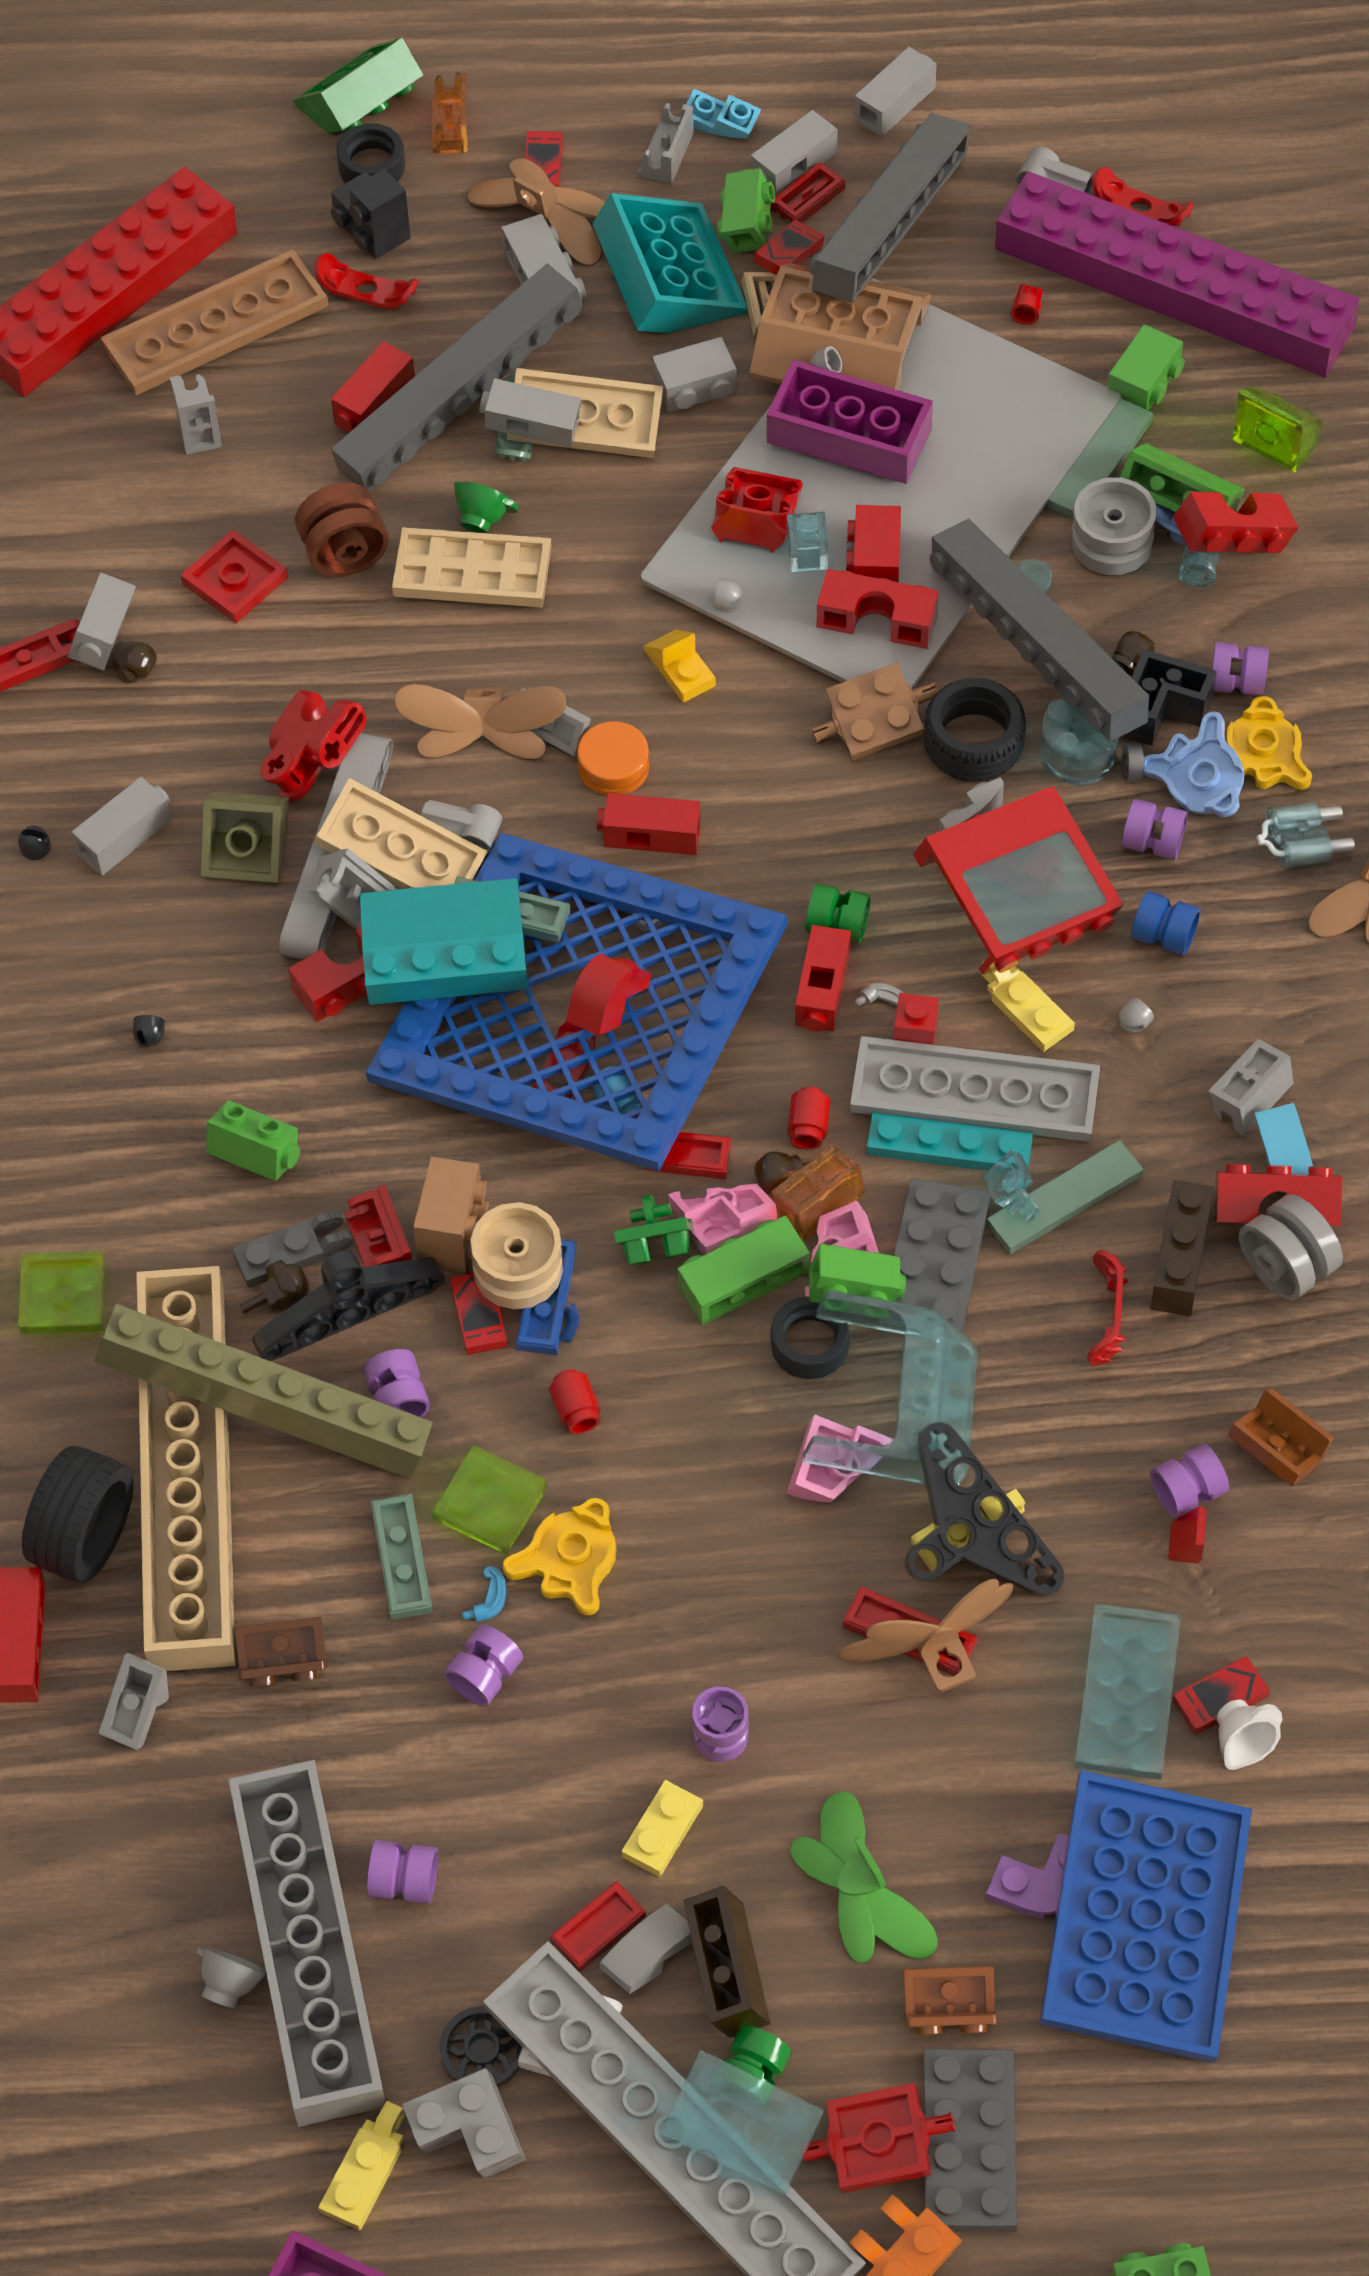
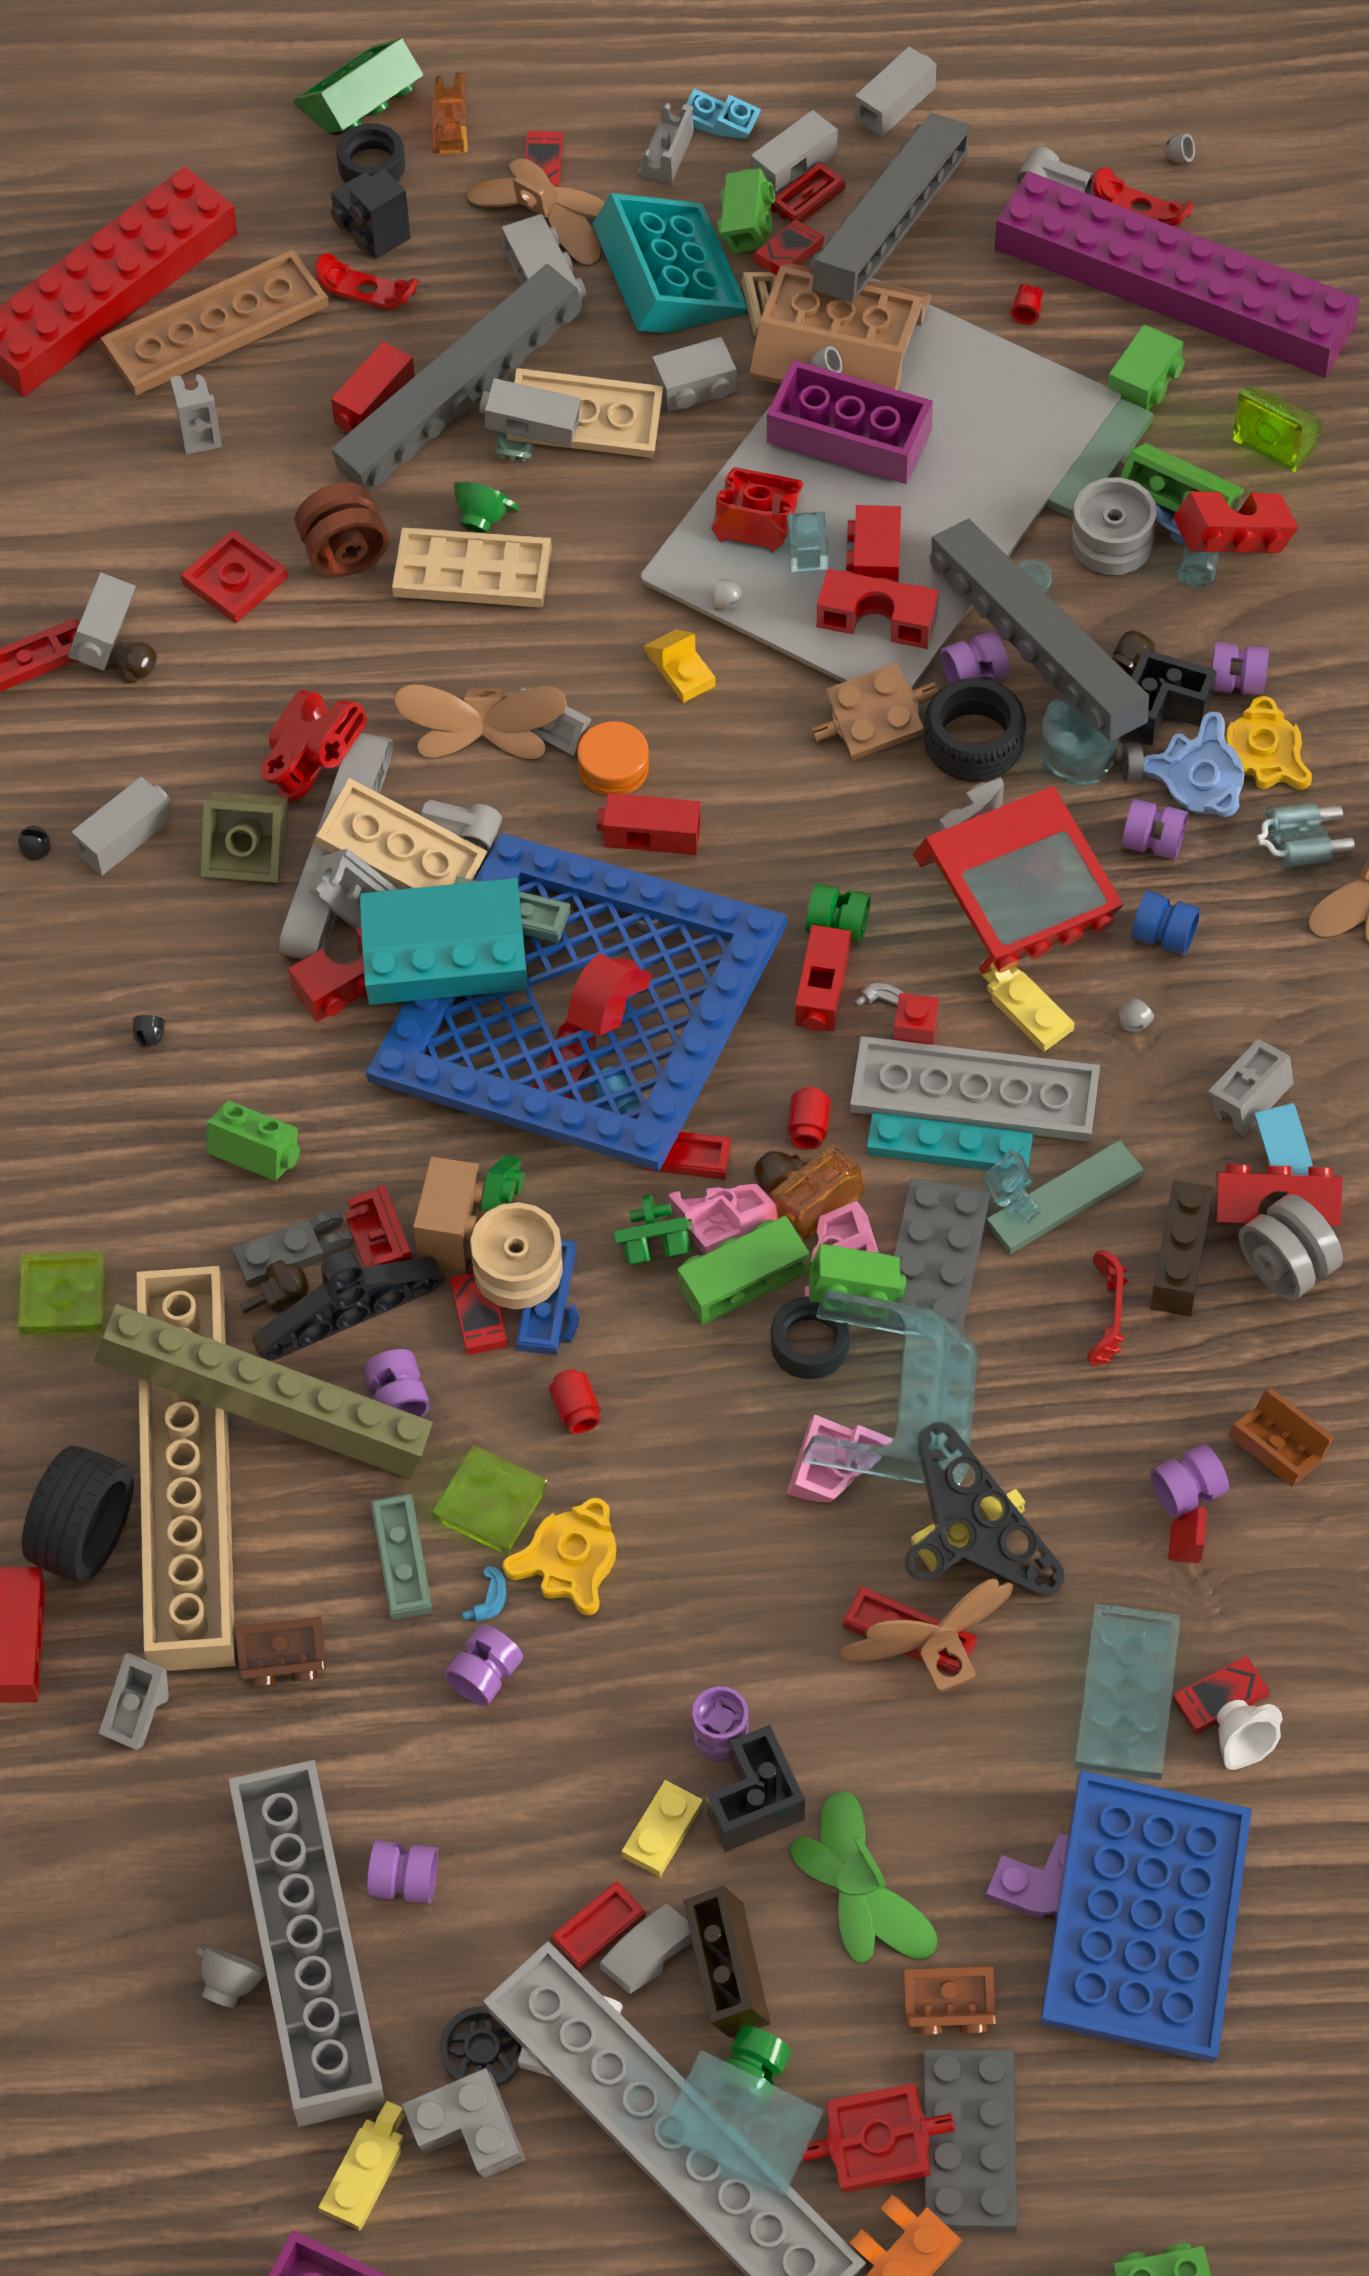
(502, 1182): none -> green plate
(763, 1798): none -> black brick
(982, 658): none -> medium lavender wheel
(1180, 148): none -> light grey hinge

